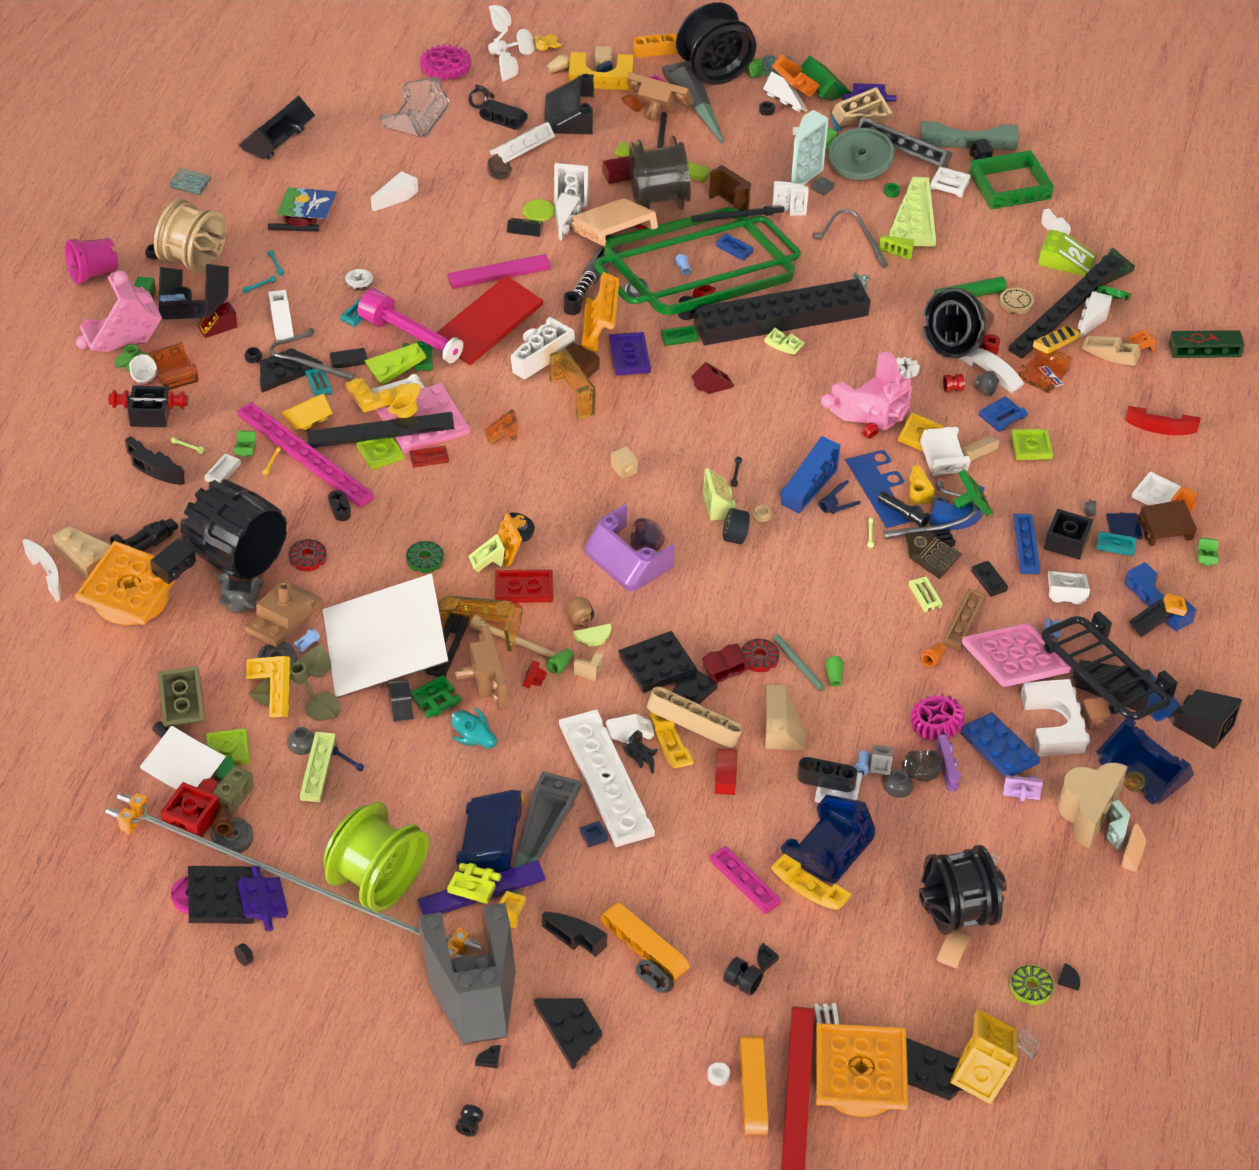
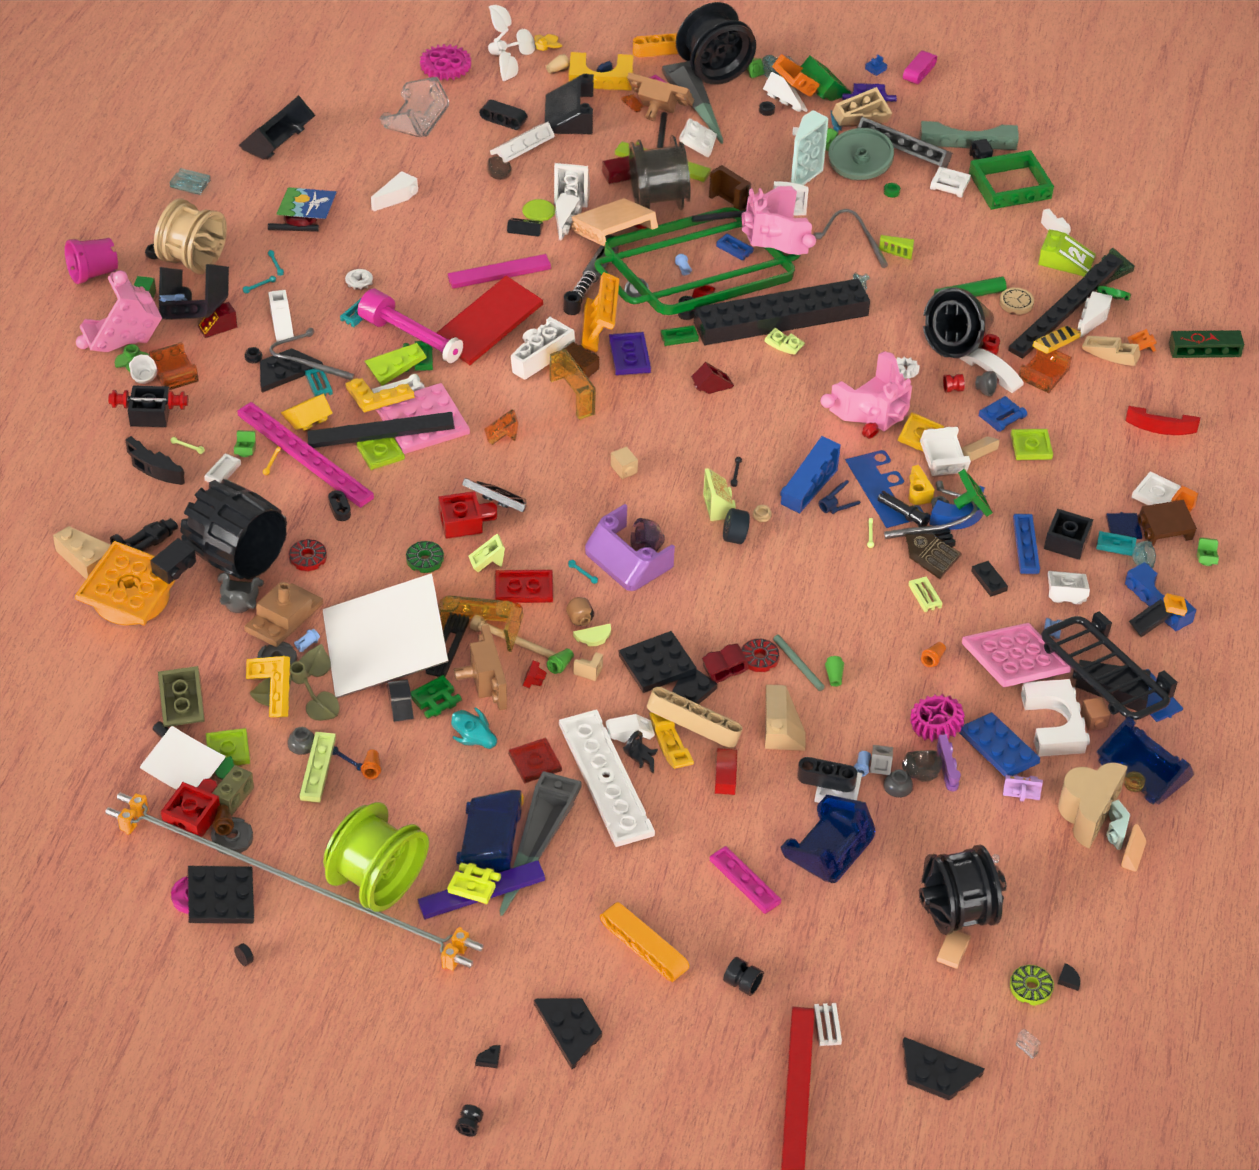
(37, 554): white slope -> none
(262, 897): dark purple plate -> none
(348, 358): black tile -> none
(371, 766): none -> orange cone
(405, 403): yellow piece -> none
(429, 456): clear red tile -> none
(464, 515): none -> red brick
(473, 988): dark grey wedge -> none
(483, 89): black piece -> none
(494, 492): none -> wing
(512, 531): light orange plate -> none
(514, 906): yellow bracket -> none
(533, 759): none -> clear red tile
(572, 564): none -> teal hinge
(575, 932): black slope -> none
(593, 834): dark blue plate -> none
(602, 55): tan brick -> none
(651, 979): black beam -> none
(698, 137): none -> white plate
(718, 1073): white tile -> none
(753, 1085): light orange beam -> none
(766, 957): black tile -> none
(772, 224): none -> bright pink piece
(809, 886): yellow slope -> none
(822, 186): dark grey plate -> none
(853, 1049): light orange piece -> none
(876, 66): none -> blue tile
(916, 215): yellowish green wing -> none
(919, 67): none -> dark pink beam
(964, 619): medium nougat tile -> none
(987, 1057): yellow bracket -> none
(1048, 372): sticker -> none
(1090, 508): dark grey plate -> none
(1143, 553): none -> clear light blue hair
(1207, 716): black slope -> none

